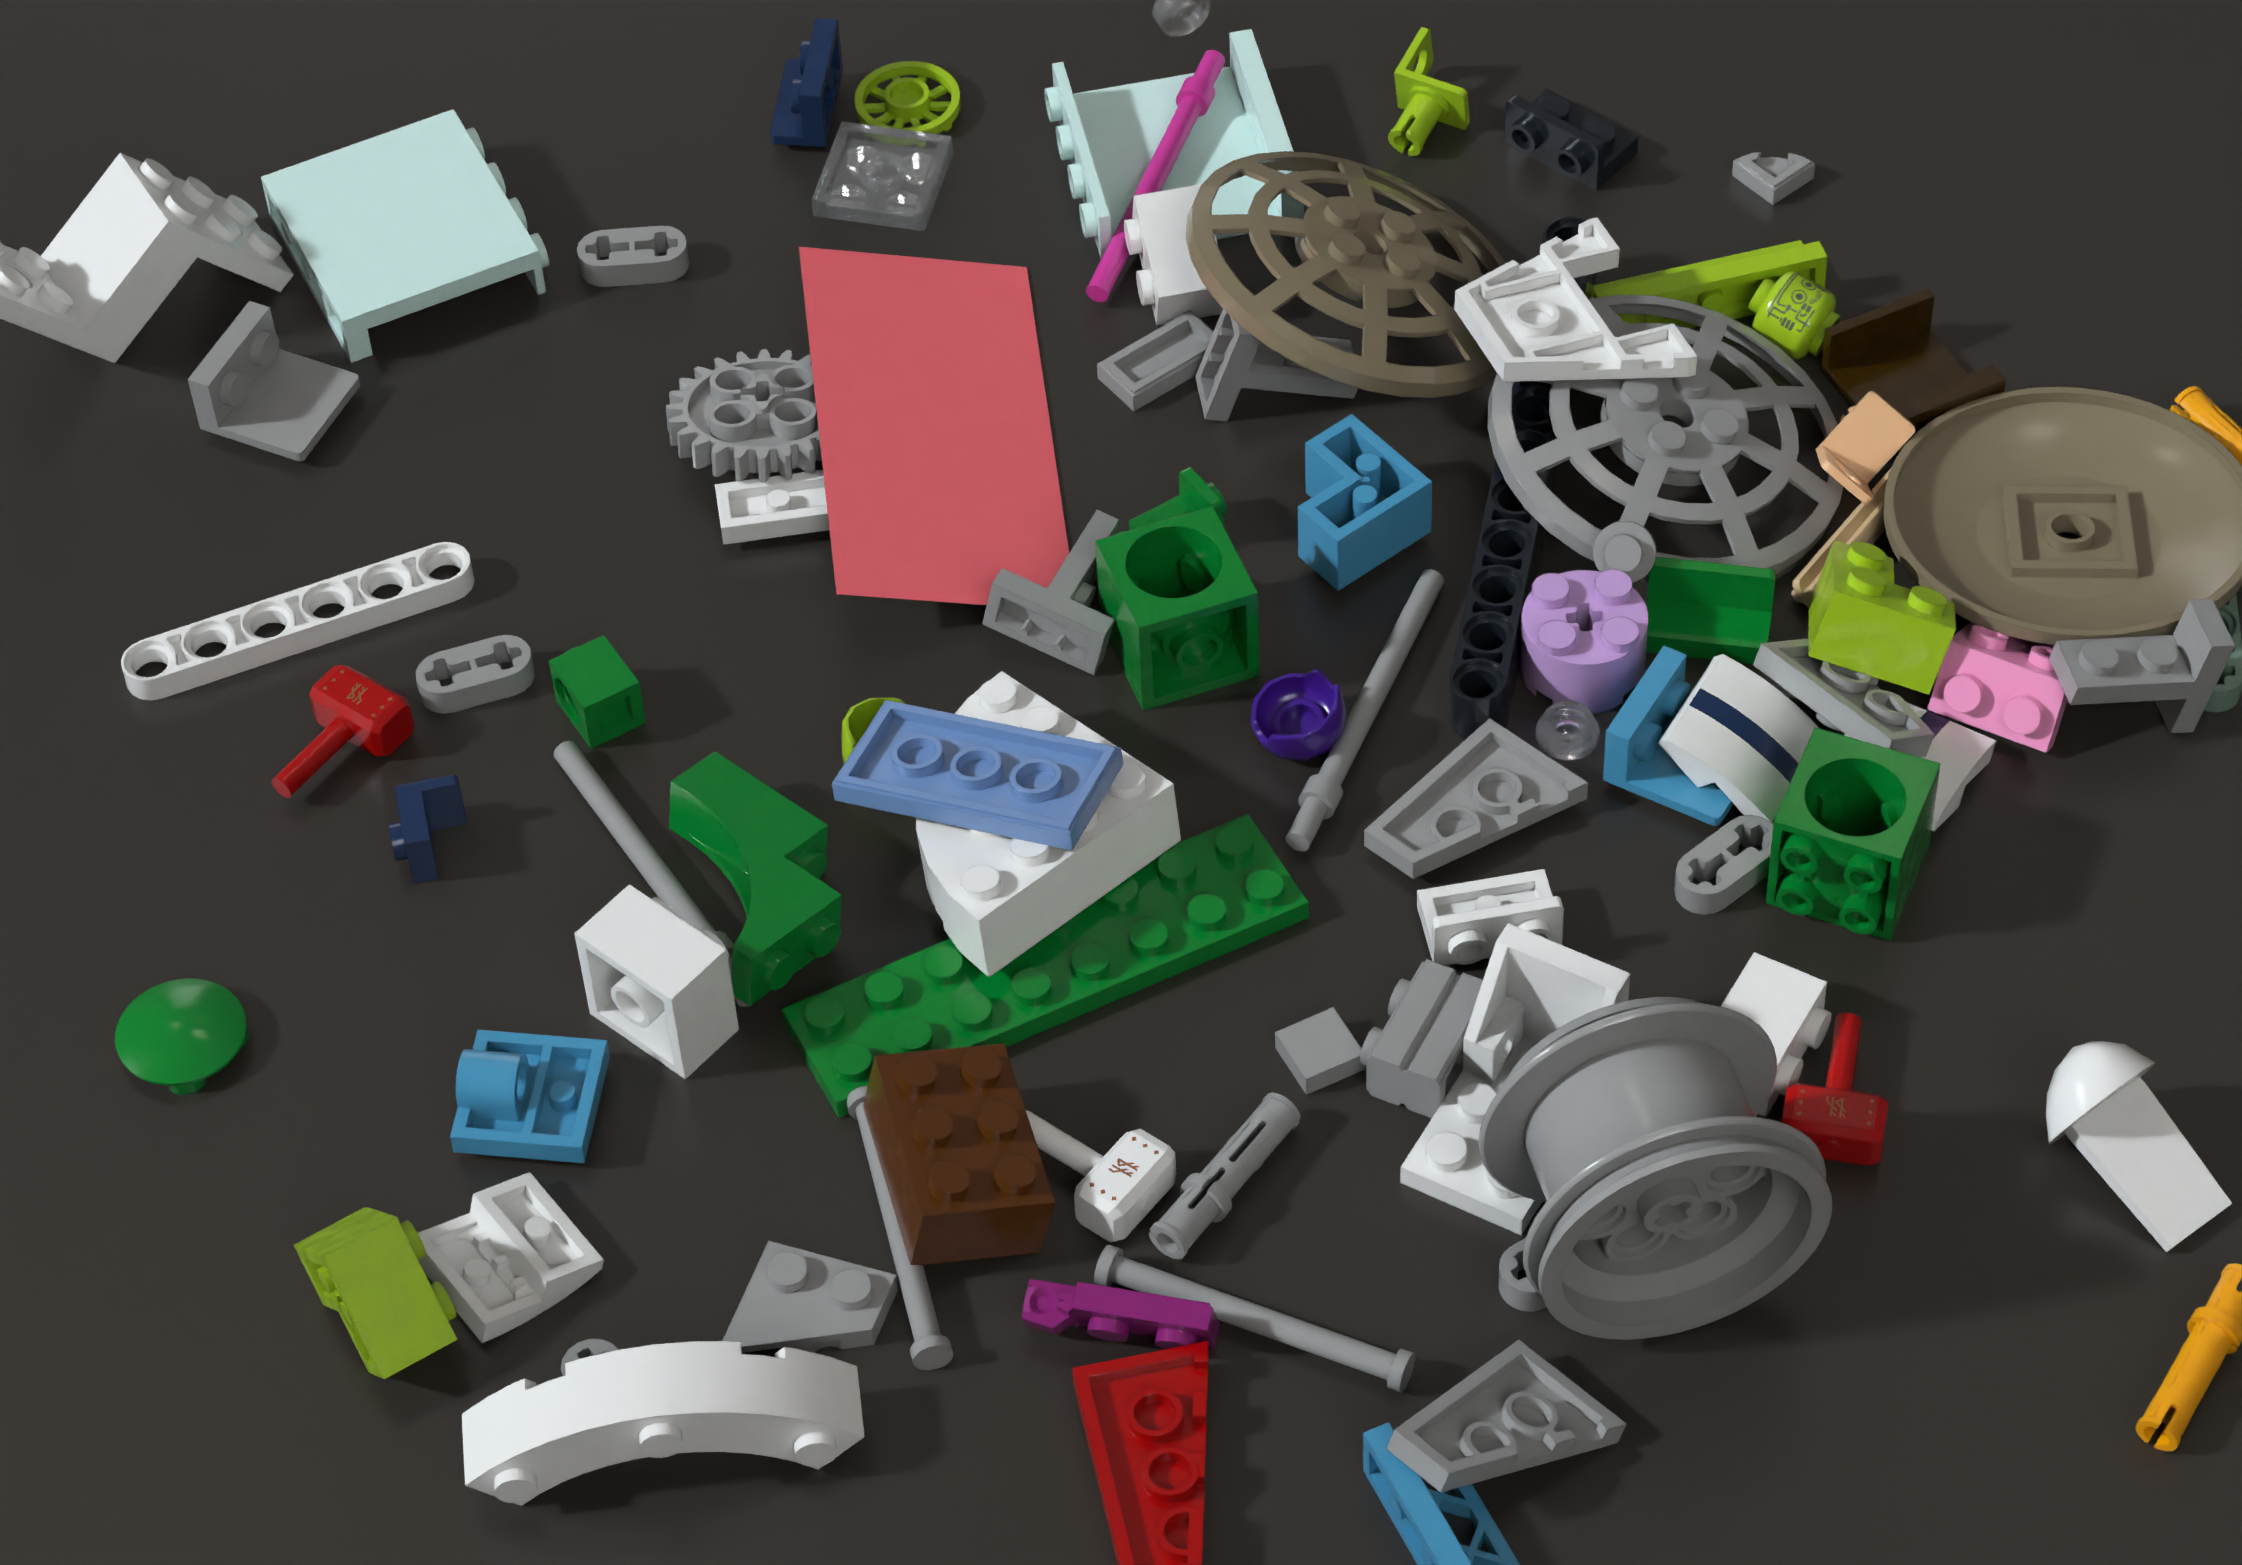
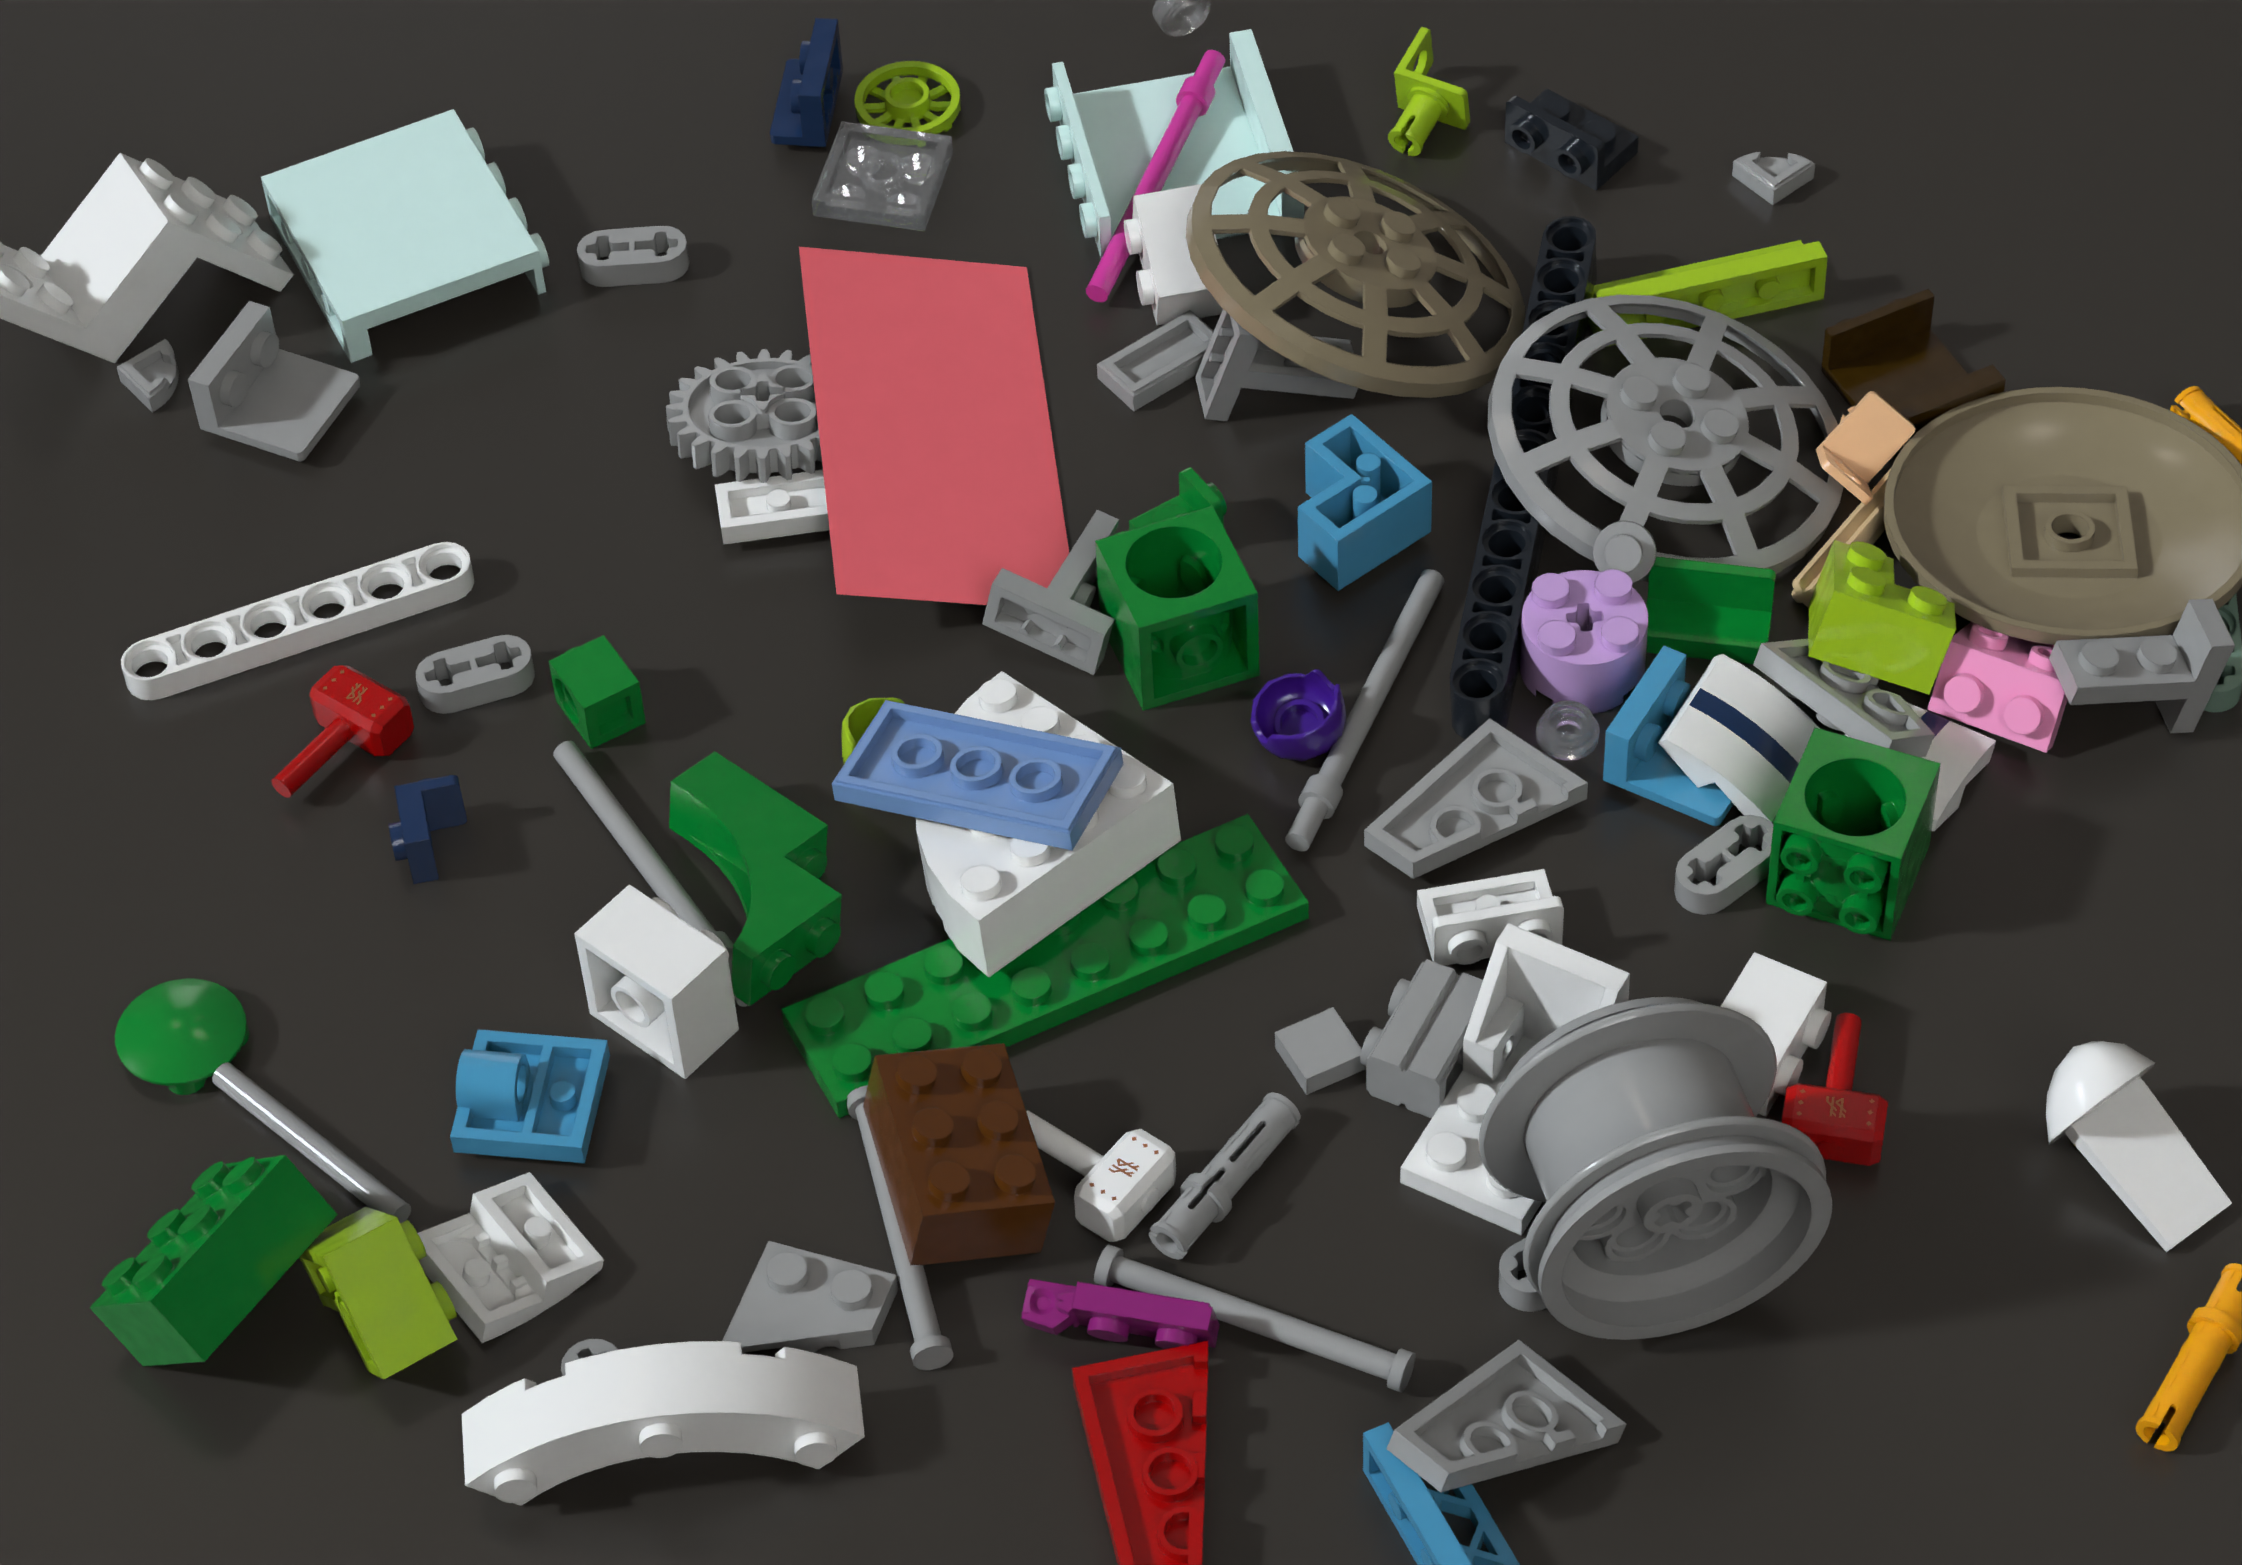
(151, 375): none -> light grey tile
(212, 1260): none -> green brick
(309, 1142): none -> light grey bar
(1544, 328): white wing -> none
(1794, 313): lime head -> none

